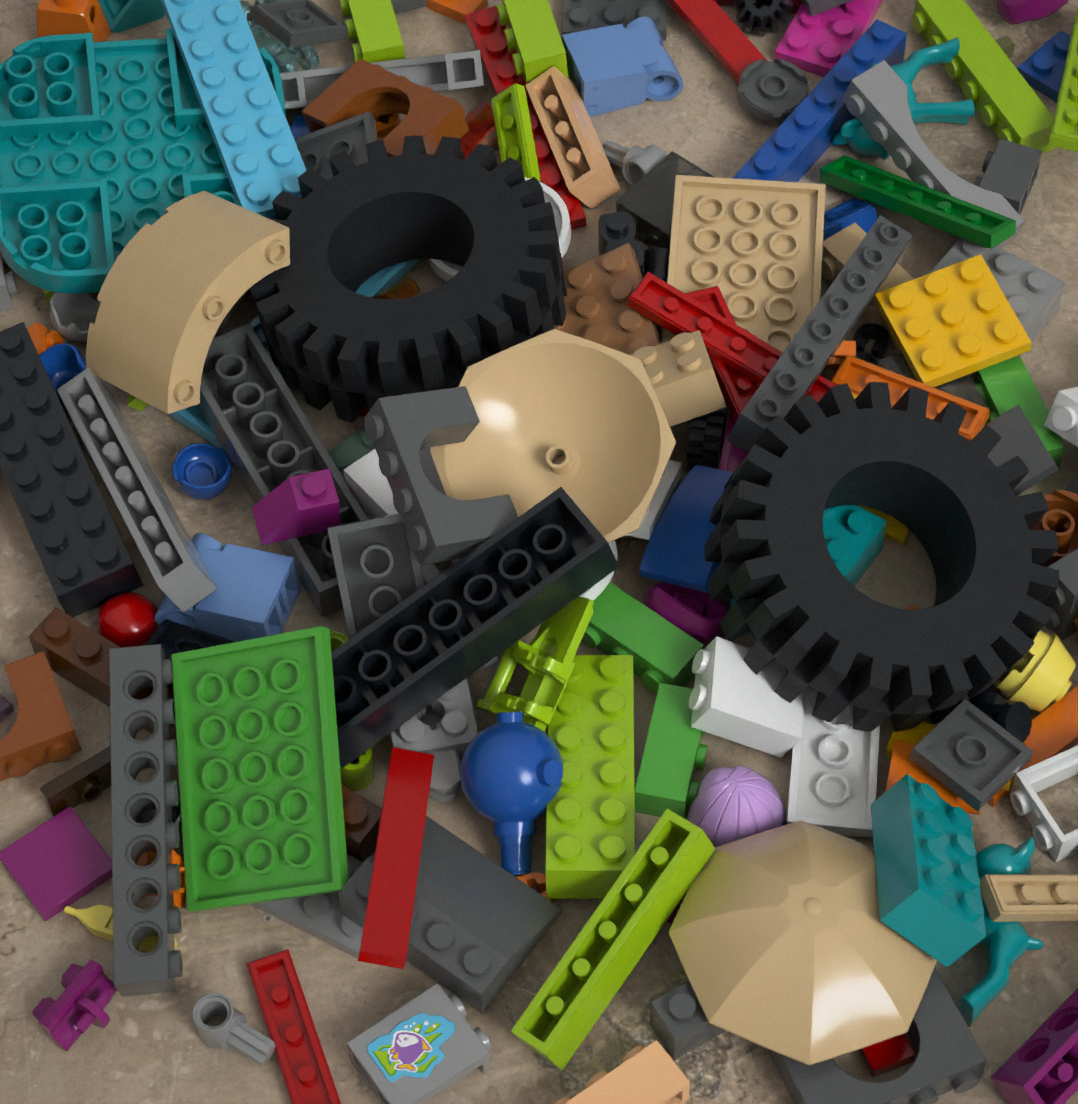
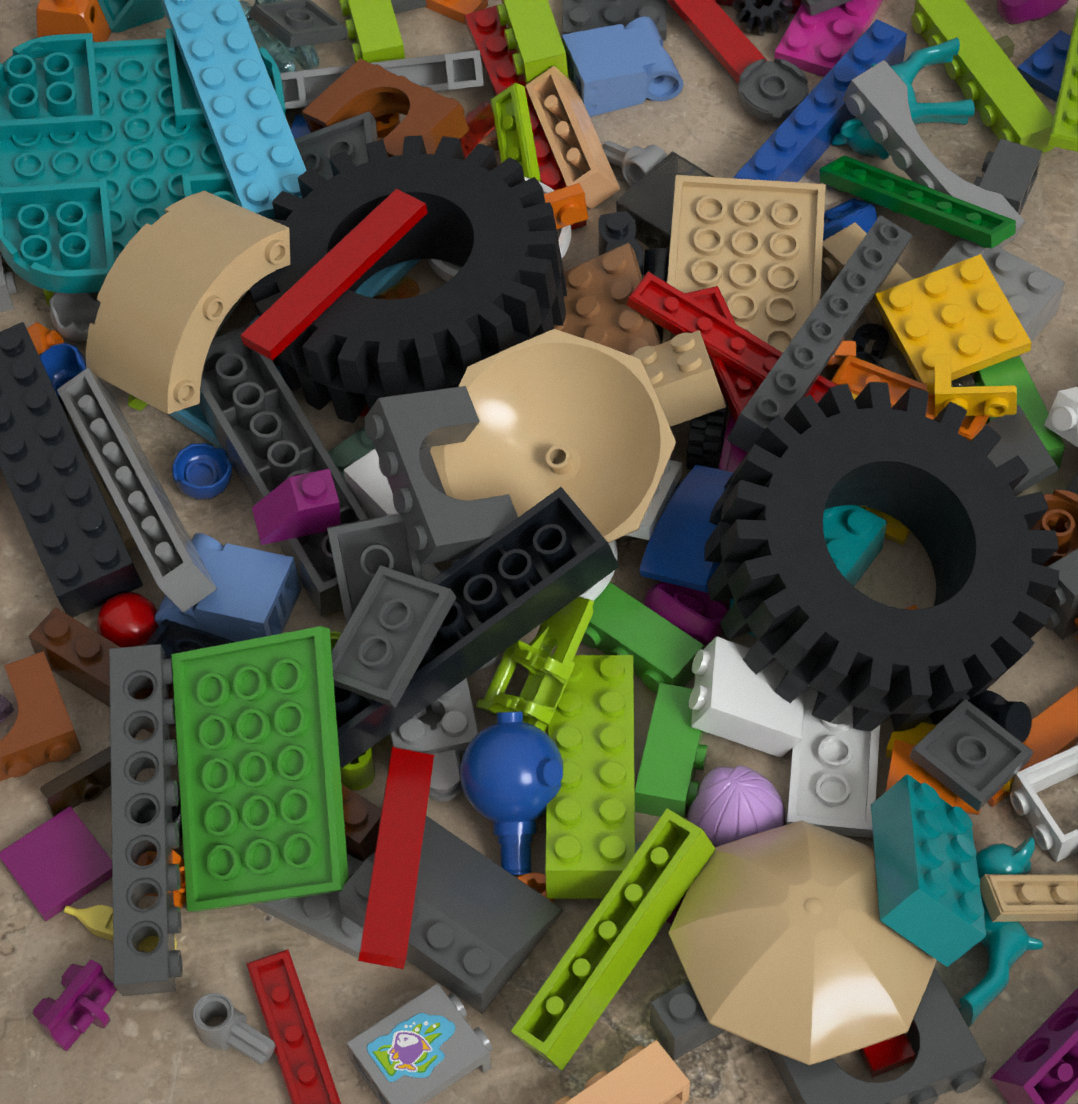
(333, 274): none -> red tile
(389, 635): none -> dark grey plate
(568, 205): none -> orange bracket
(977, 400): none -> yellow bracket
(1039, 674): light yellow cone -> none

